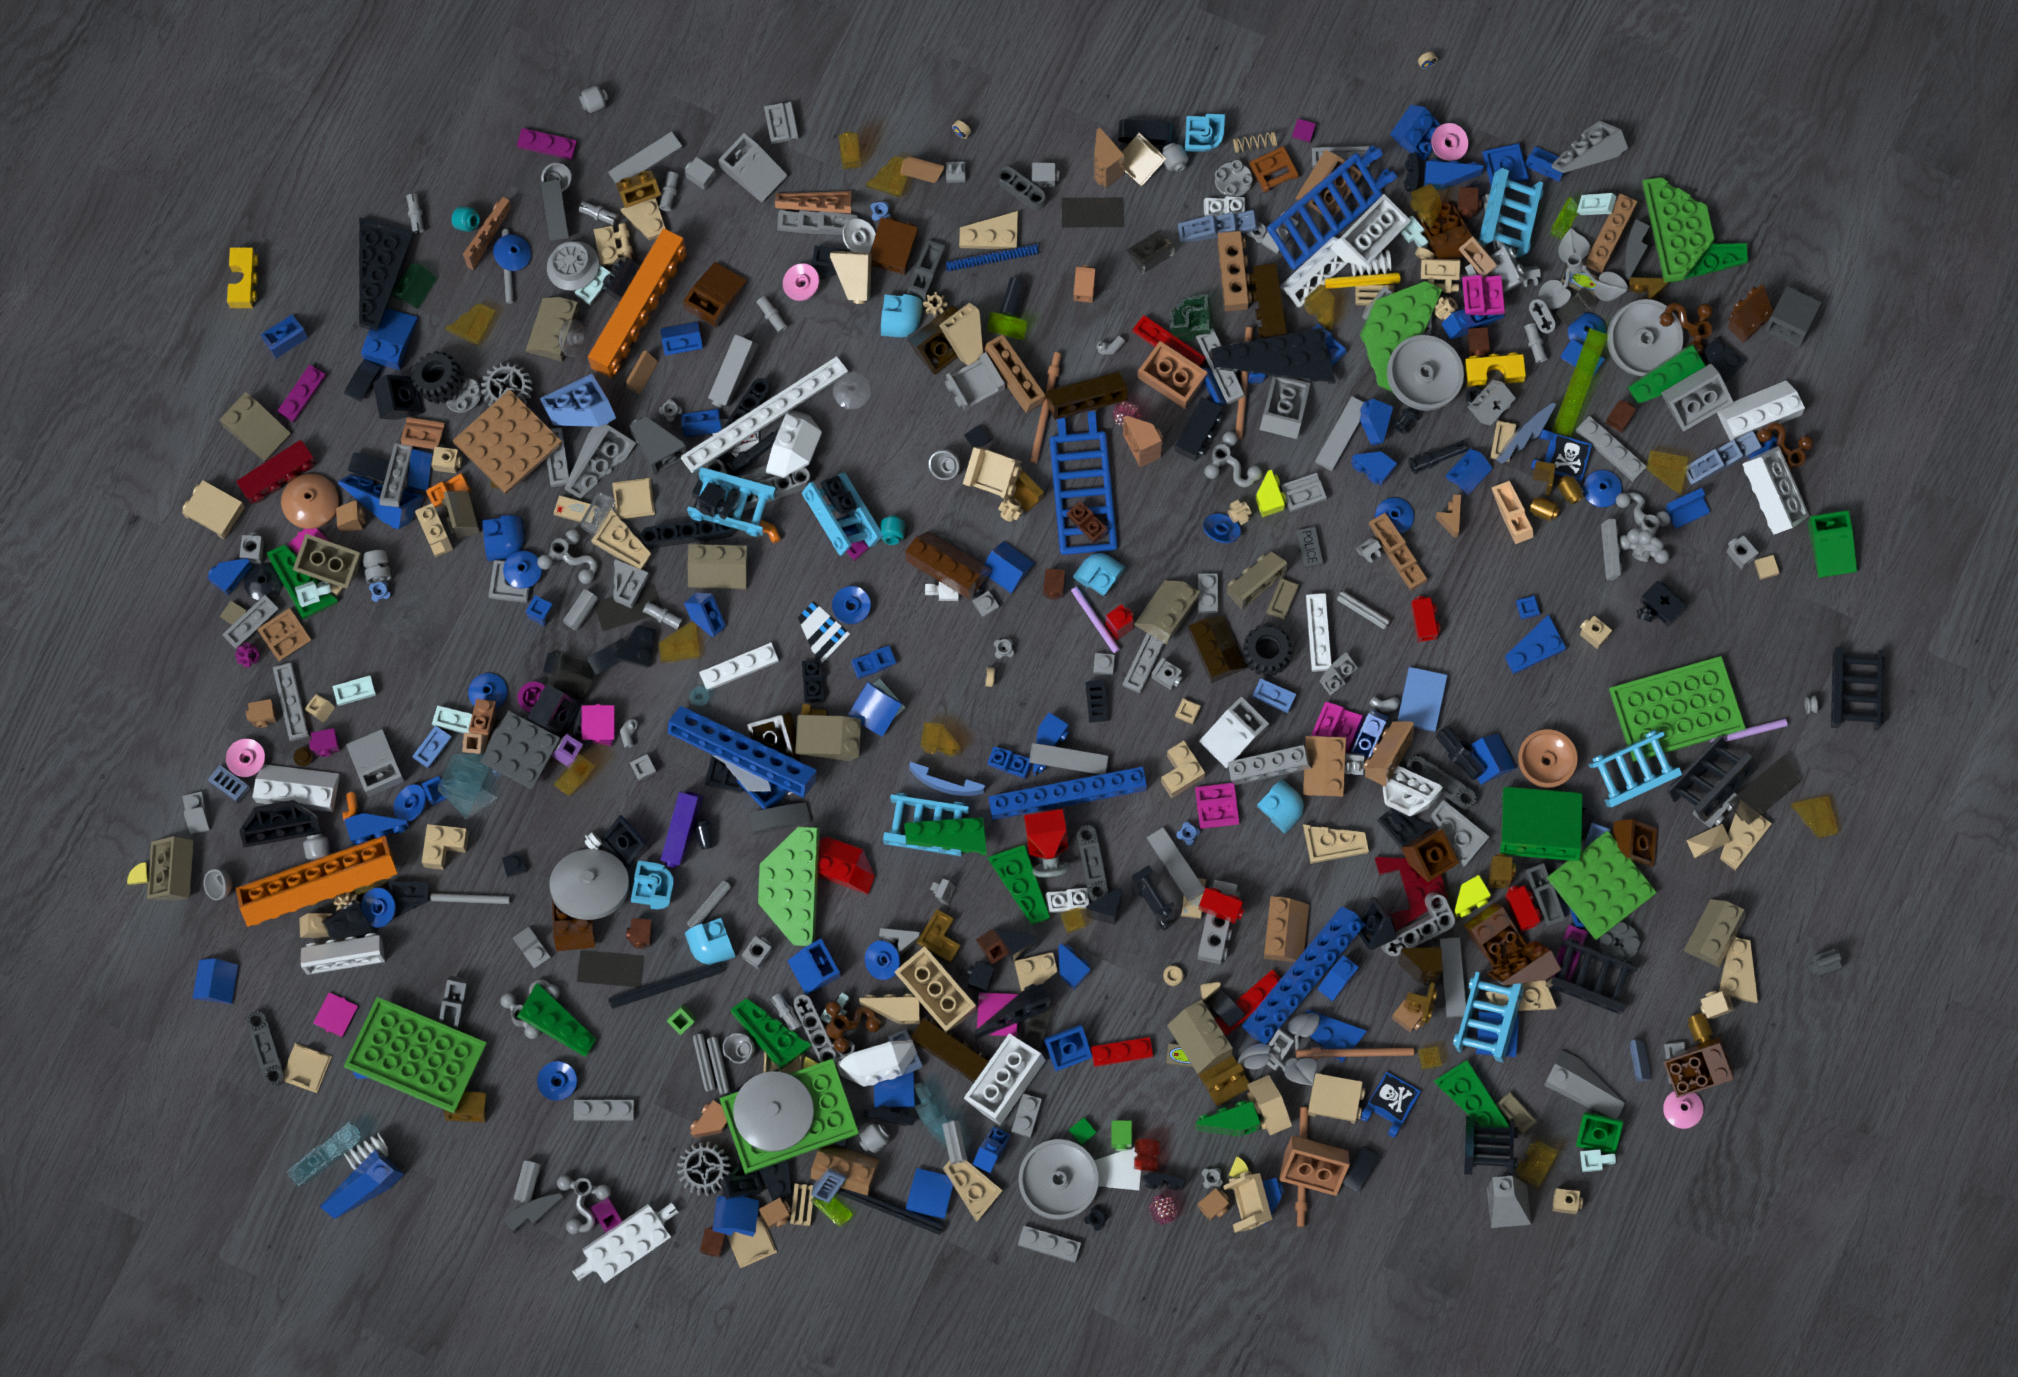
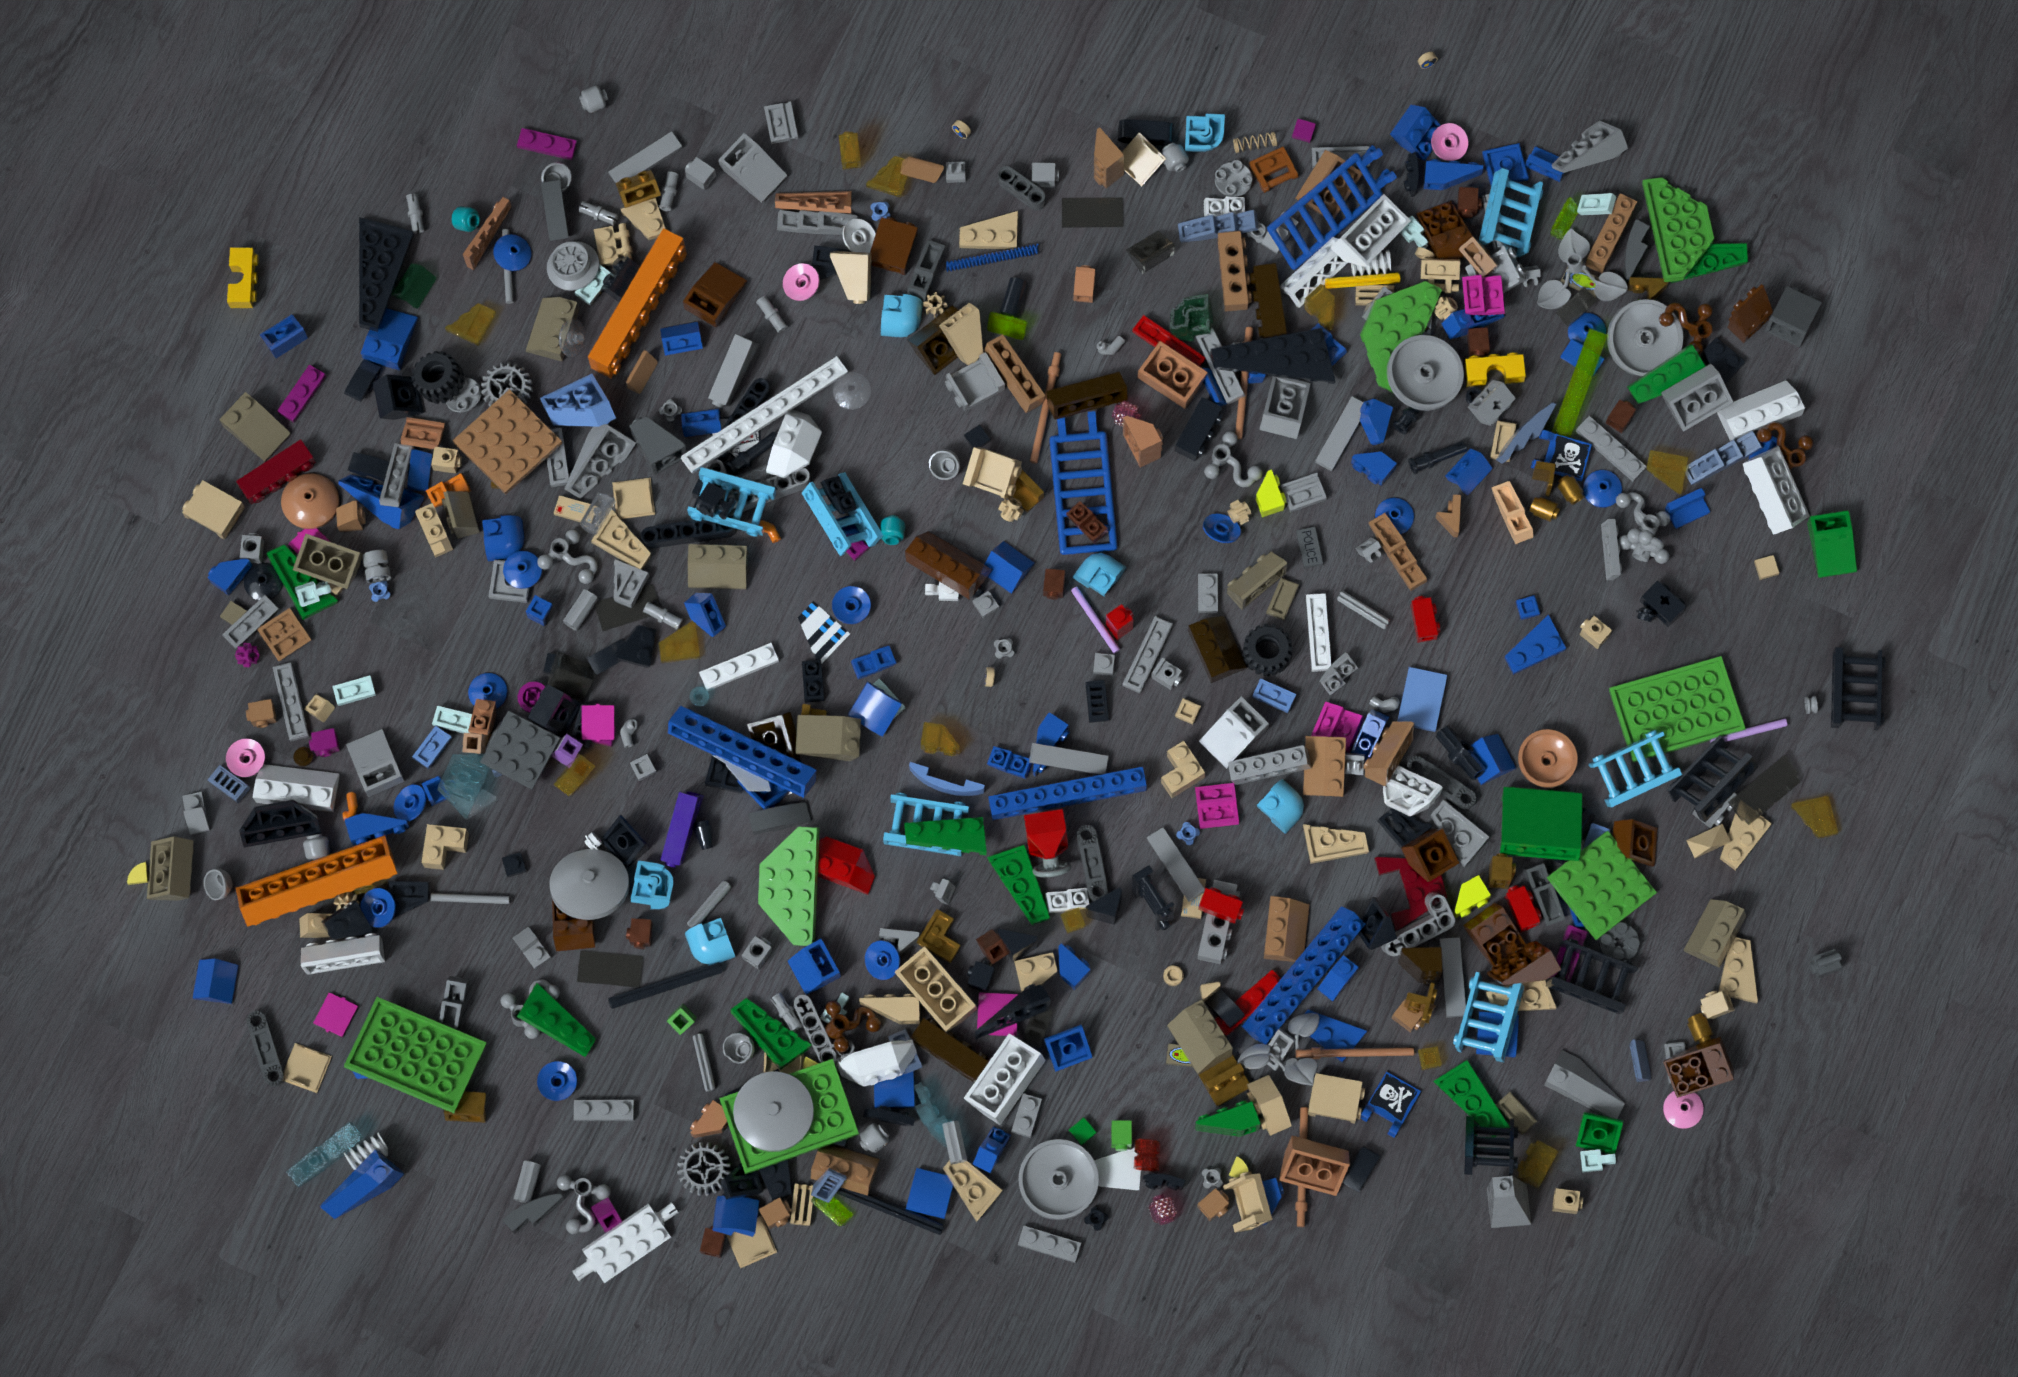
(718, 1065): light grey axle -> none
(1121, 1052): red plate -> none
(1167, 610): dark tan slope -> none
(1427, 204): clear yellow slope -> none
(1535, 343): light grey pin -> none
(1546, 313): light grey beam -> none
(1742, 560): light grey brick -> none

